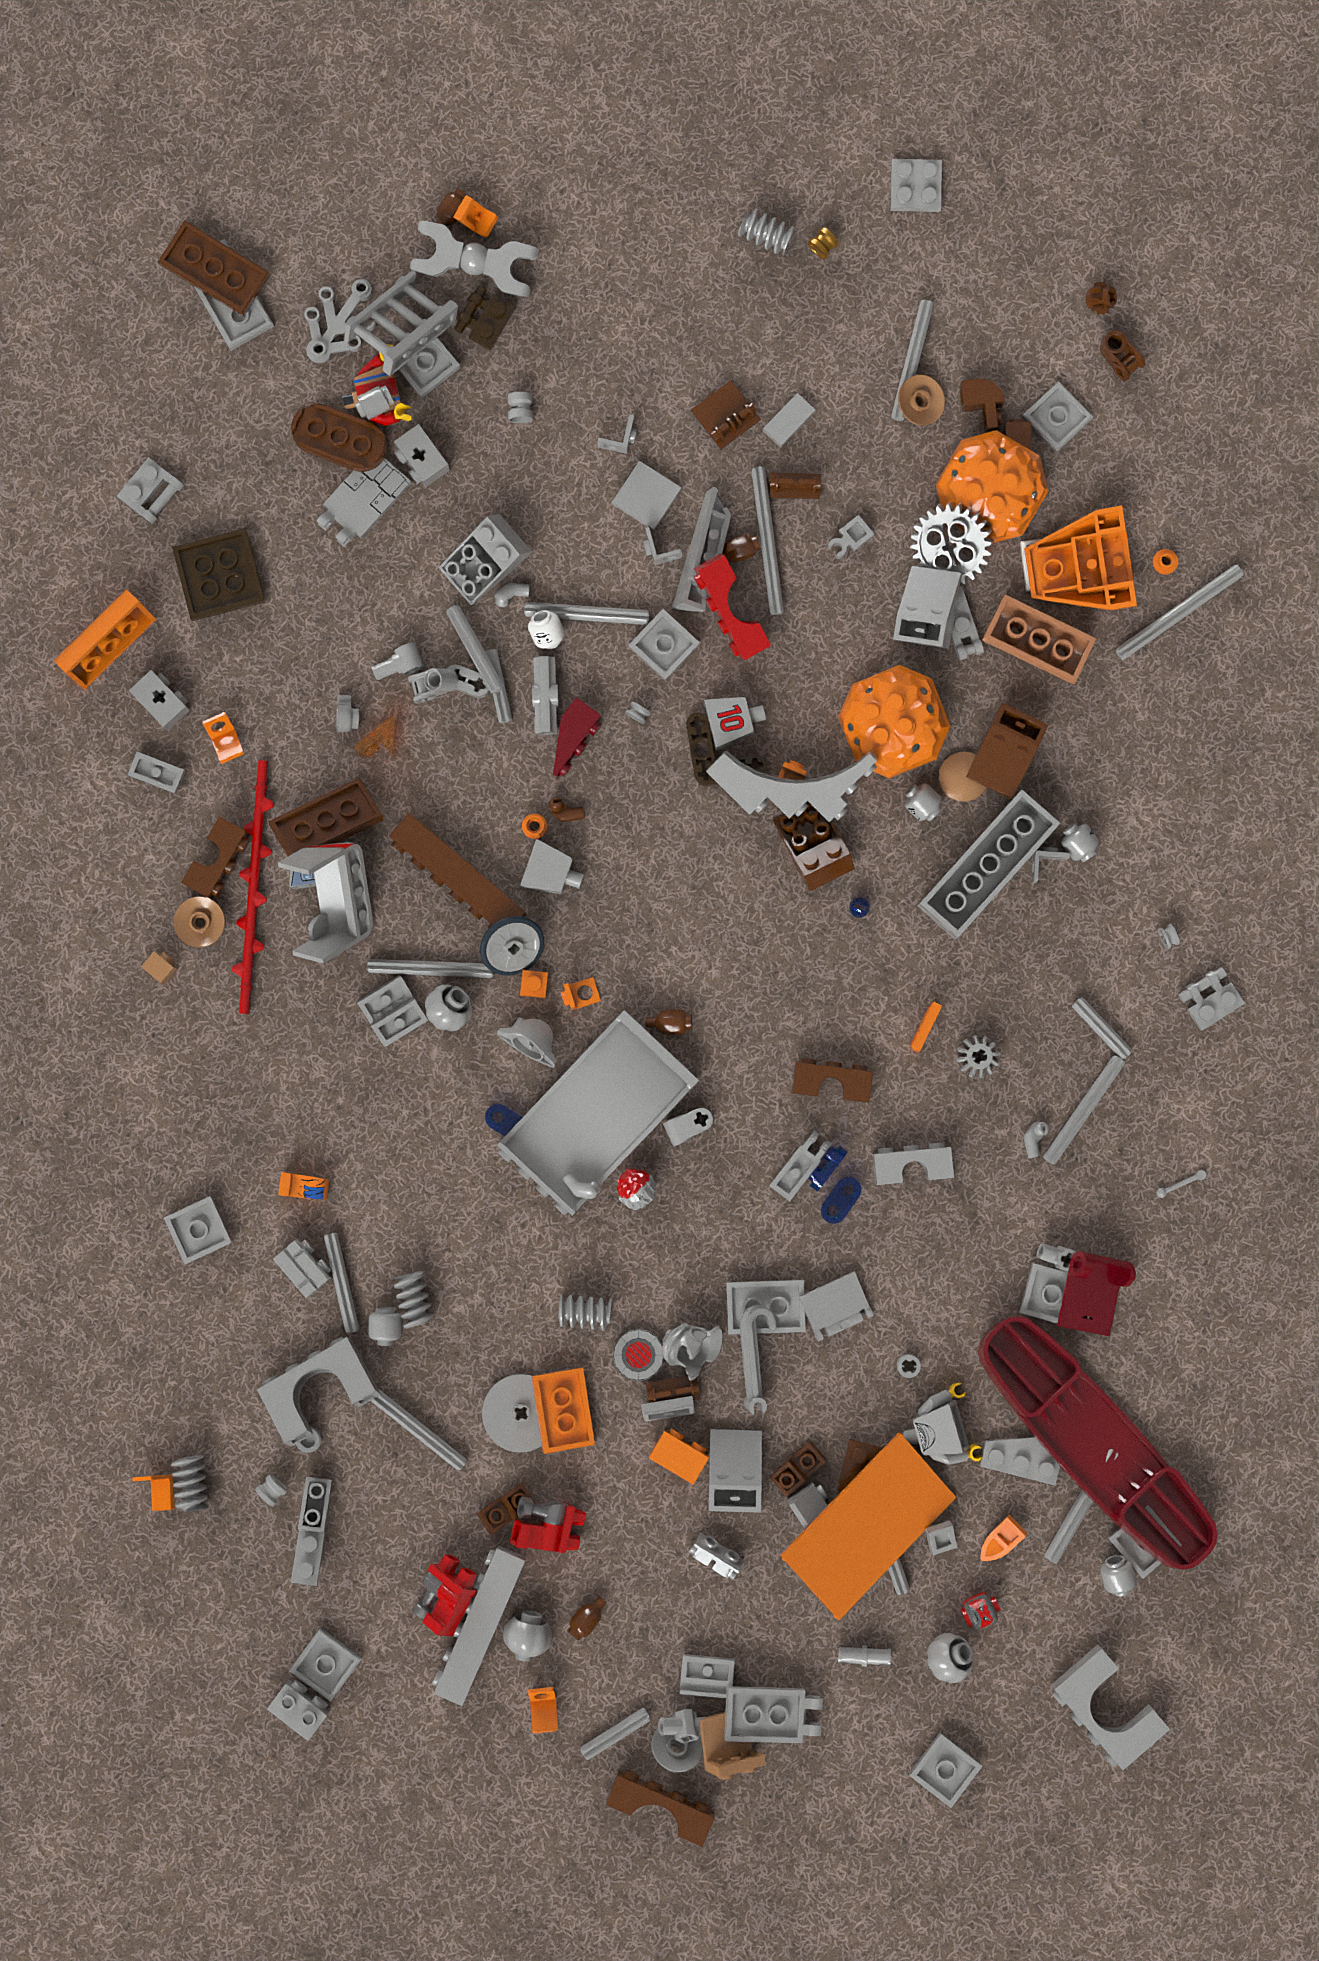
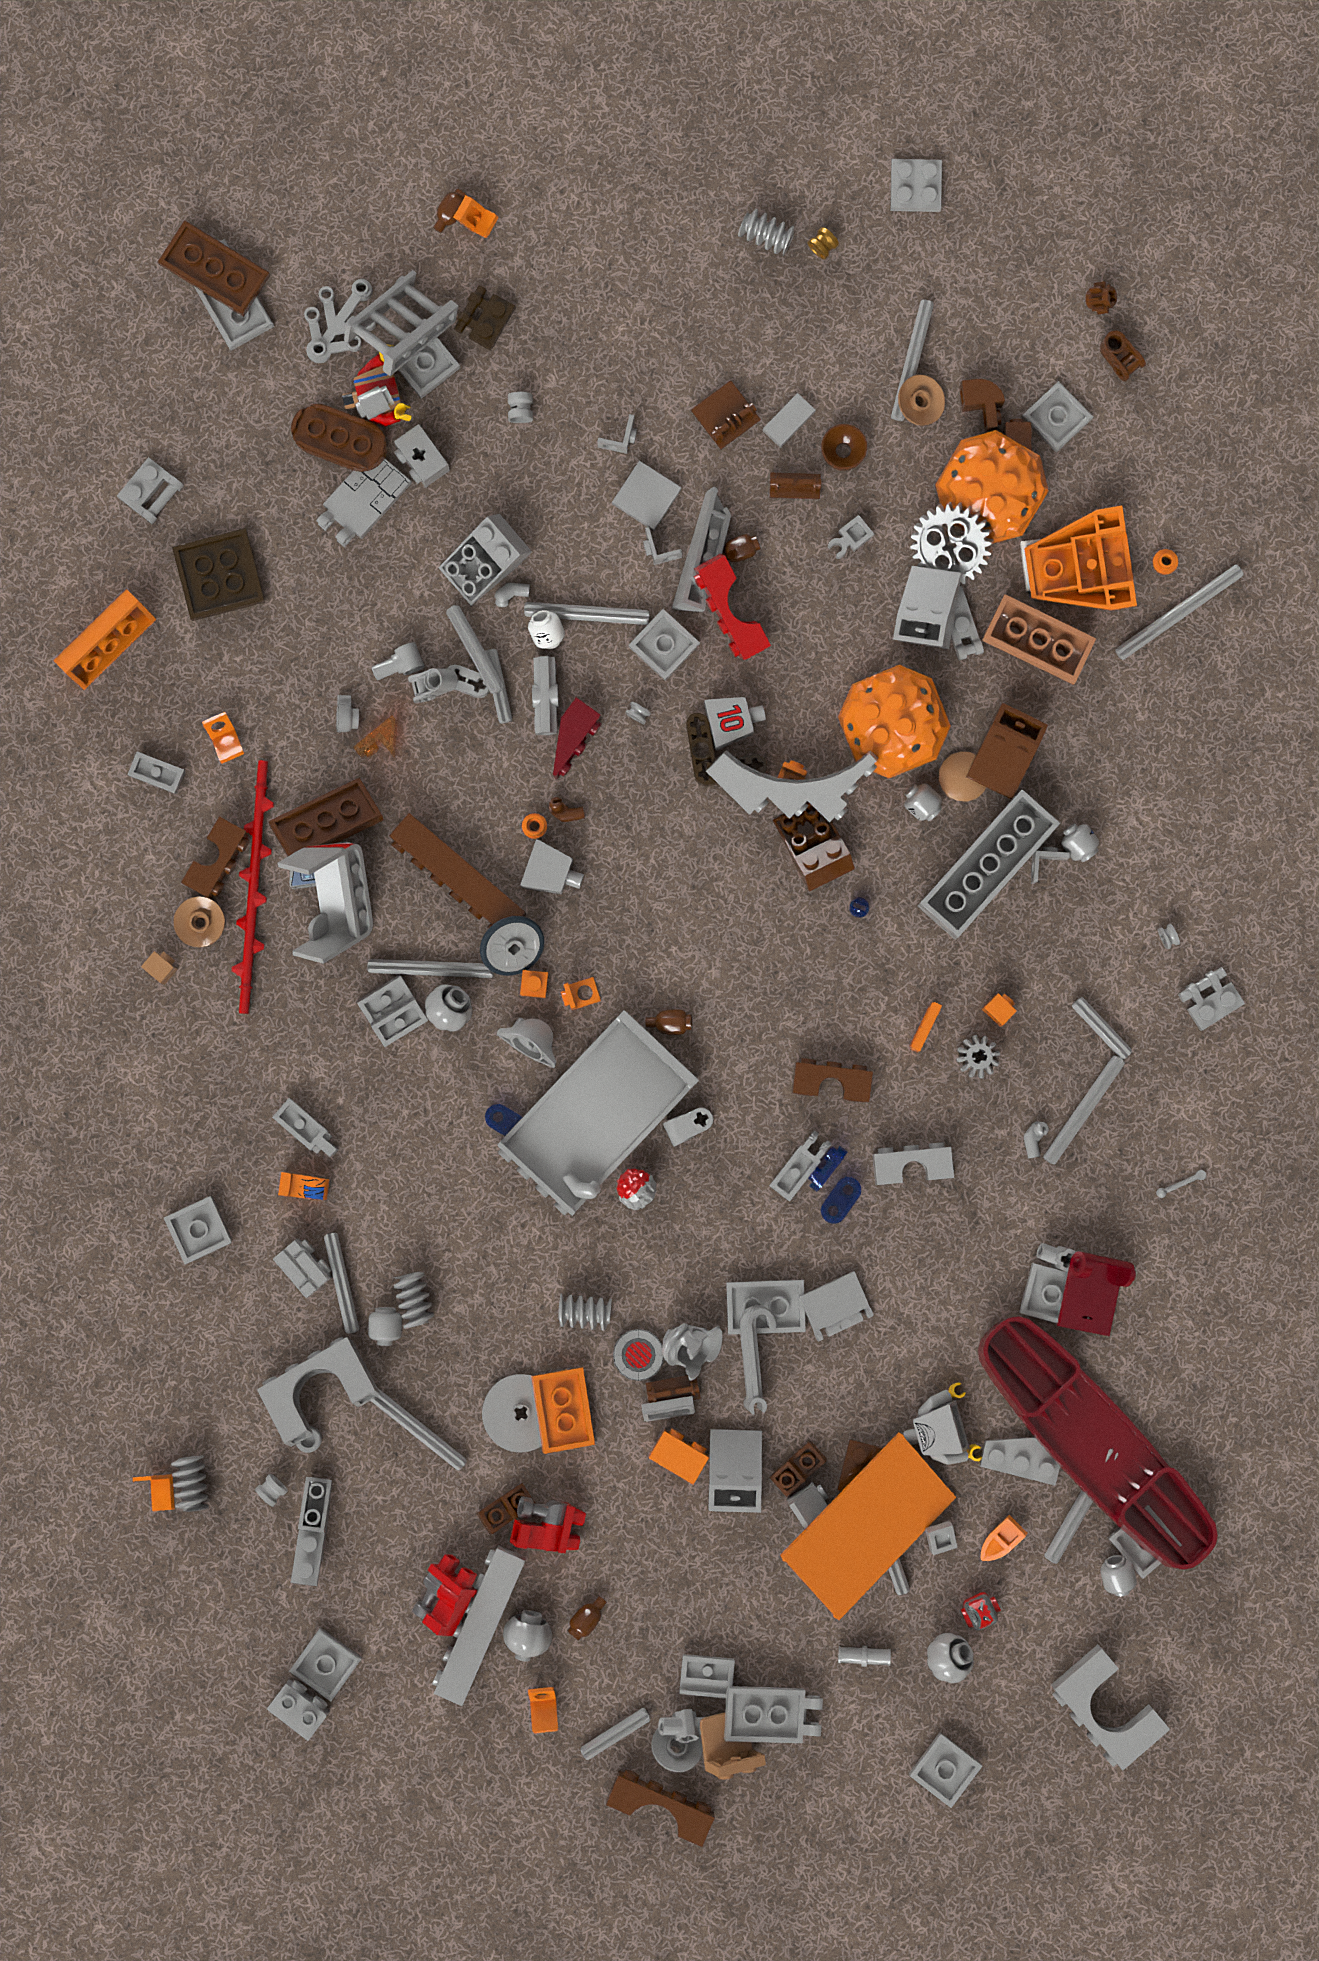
(146, 693): light grey brick -> none
(305, 1128): none -> light grey hinge
(474, 258): light grey piece -> none
(727, 1561): light grey hinge -> none
(767, 540): light grey axle -> none
(847, 435): none -> reddish brown piece
(908, 1357): light grey bush -> none
(1000, 1009): none -> orange plate

